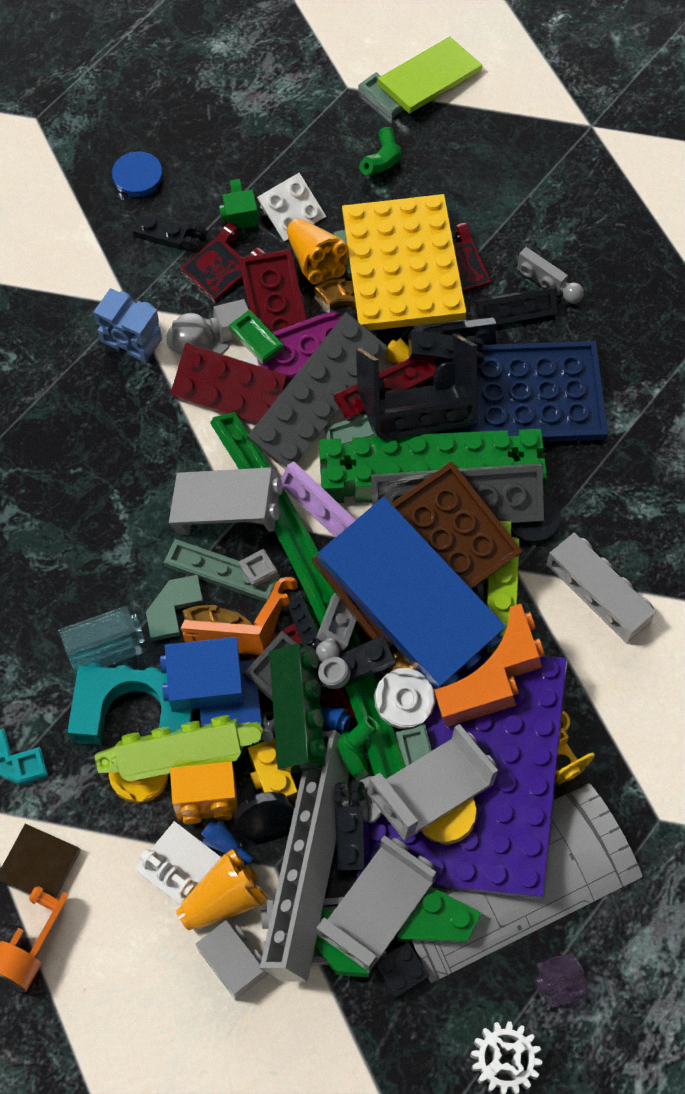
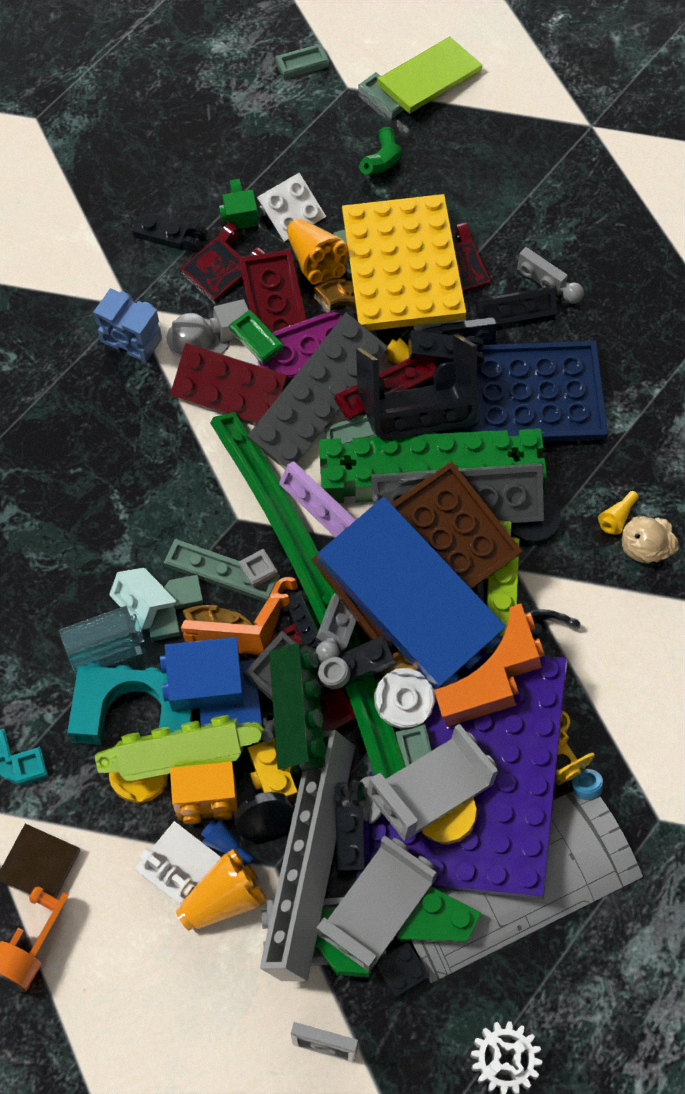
(137, 174): blue tile -> none
(141, 595): none -> light aqua panel
(225, 498): light grey panel -> none
(231, 959): light grey brick -> none
(302, 61): none -> sand green tile
(324, 1042): none -> light grey tile
(335, 719): blue cone -> none
(352, 748): green arm -> none
(542, 614): none -> black piece
(561, 980): clear purple brick -> none
(587, 784): none -> dark azure tile
(601, 587): light grey brick -> none
(615, 517): none -> yellow cone
(655, 539): none -> tan hair

